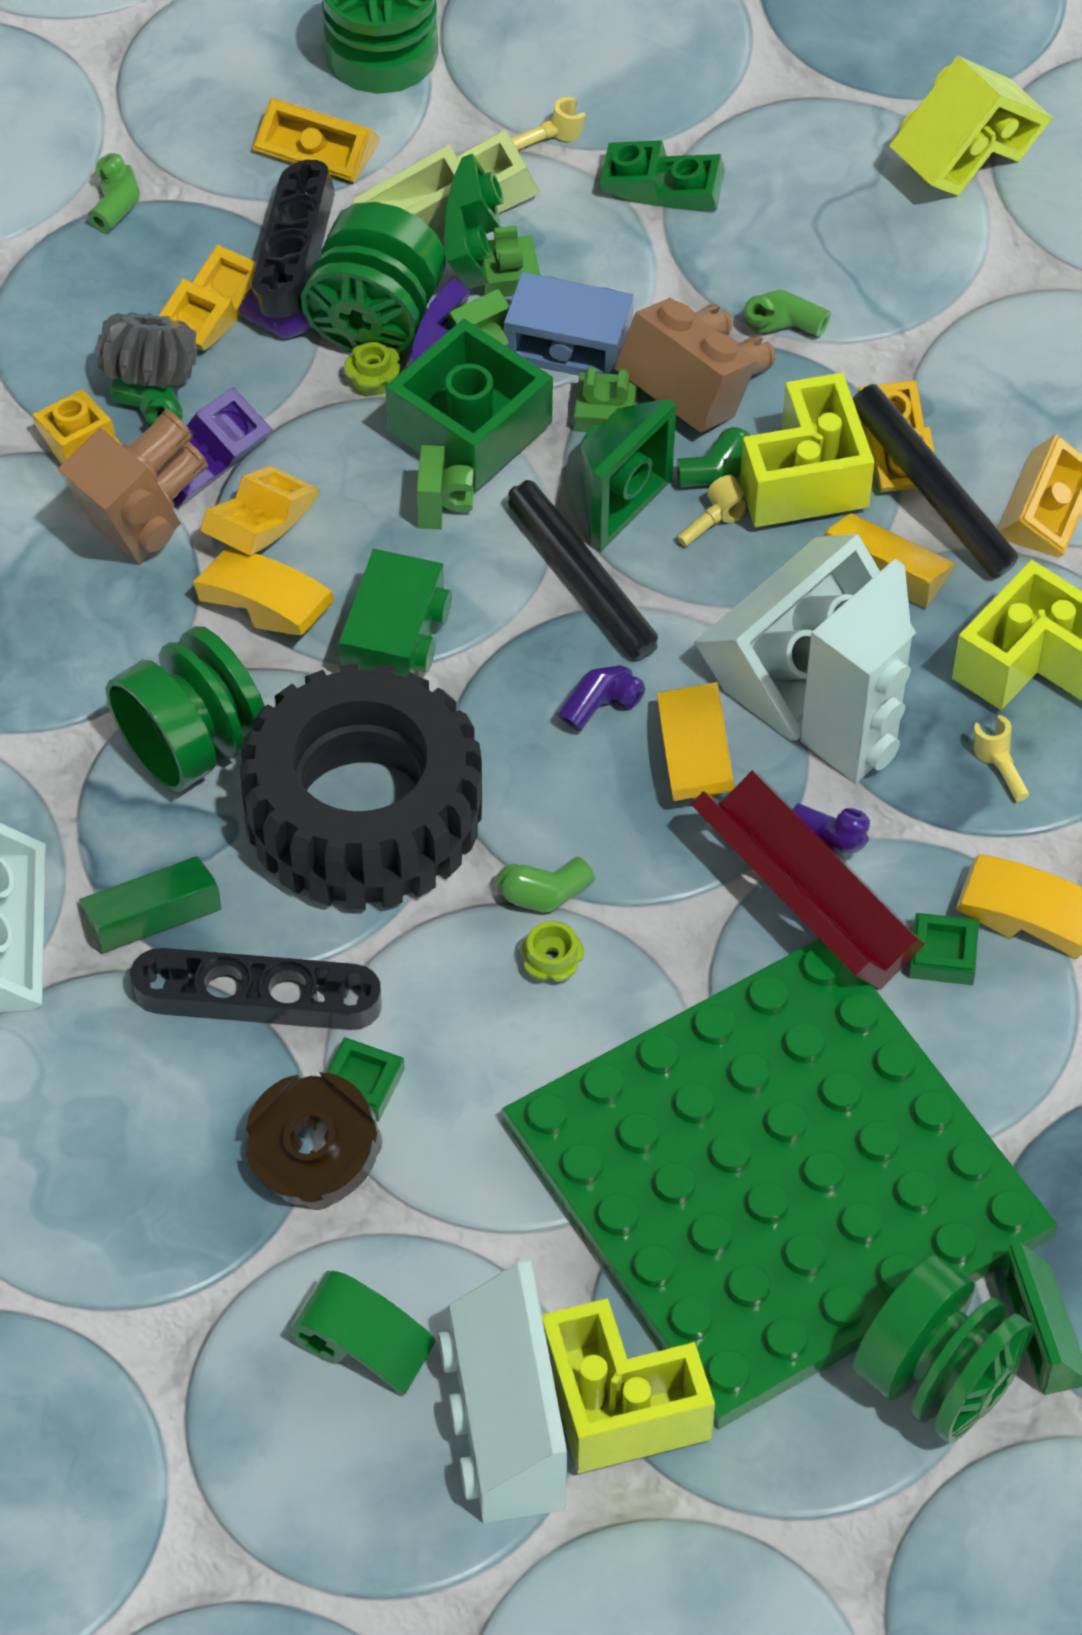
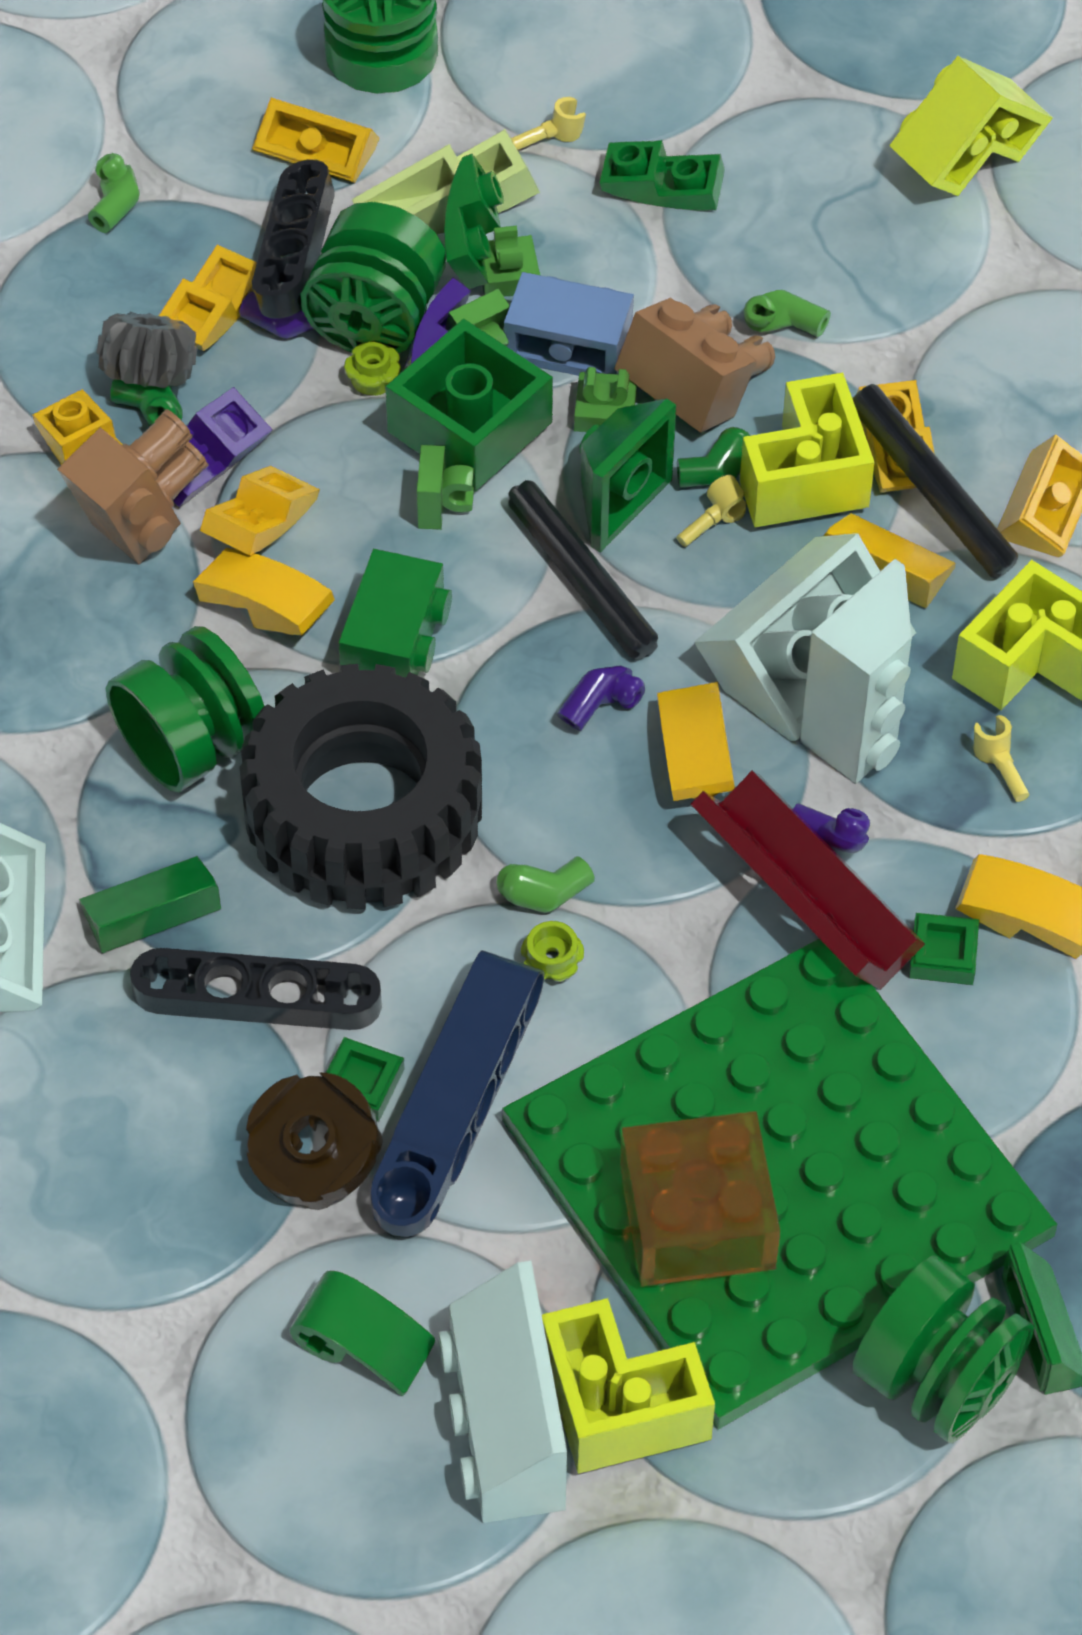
(454, 1092): none -> dark blue piece
(699, 1198): none -> clear orange brick

